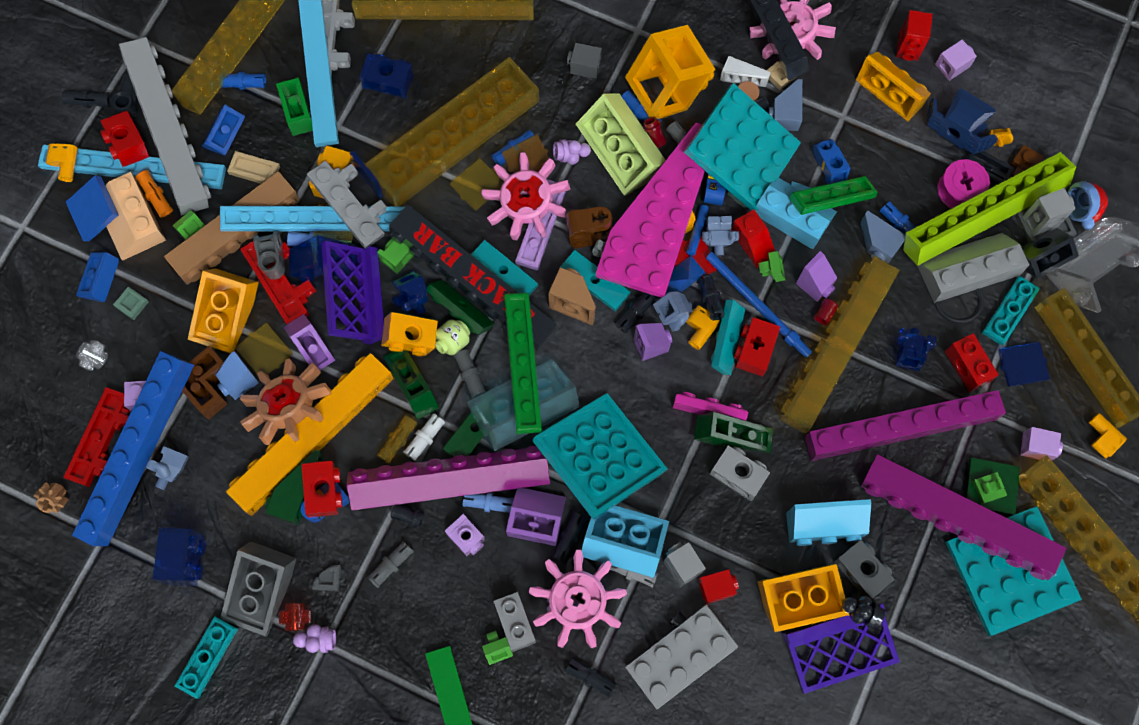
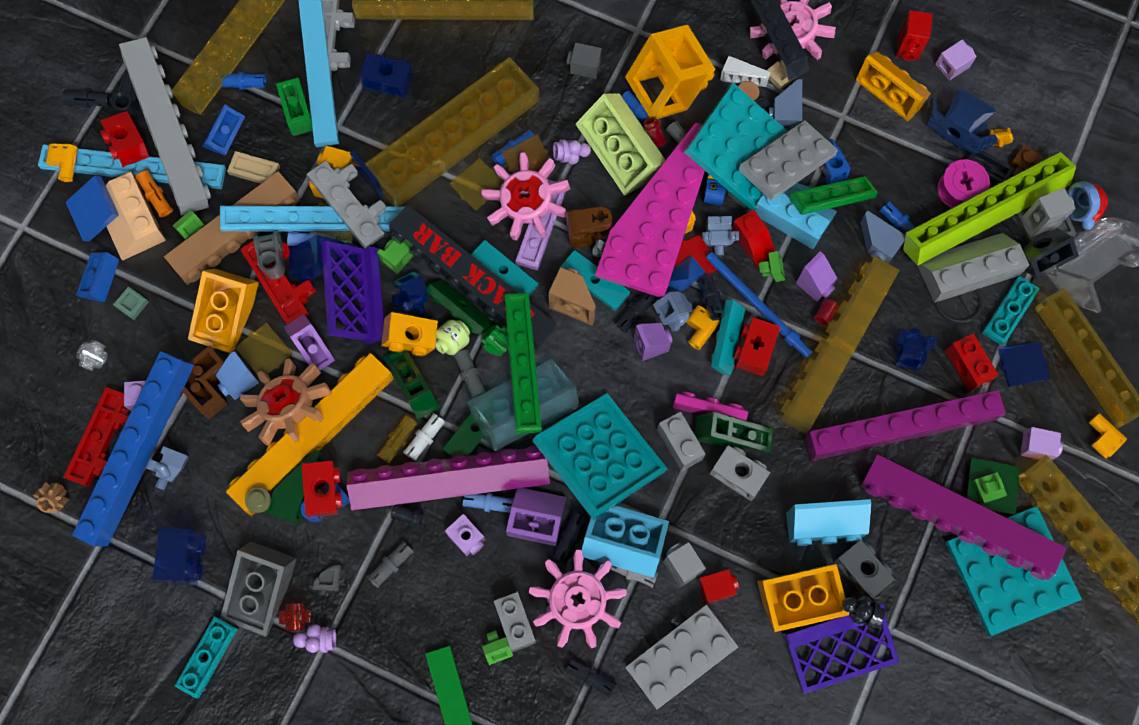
(257, 500): none -> olive plate
(495, 340): none -> green gear
(681, 441): none -> light grey brick
(697, 230): blue piece -> none
(788, 160): none -> light grey plate

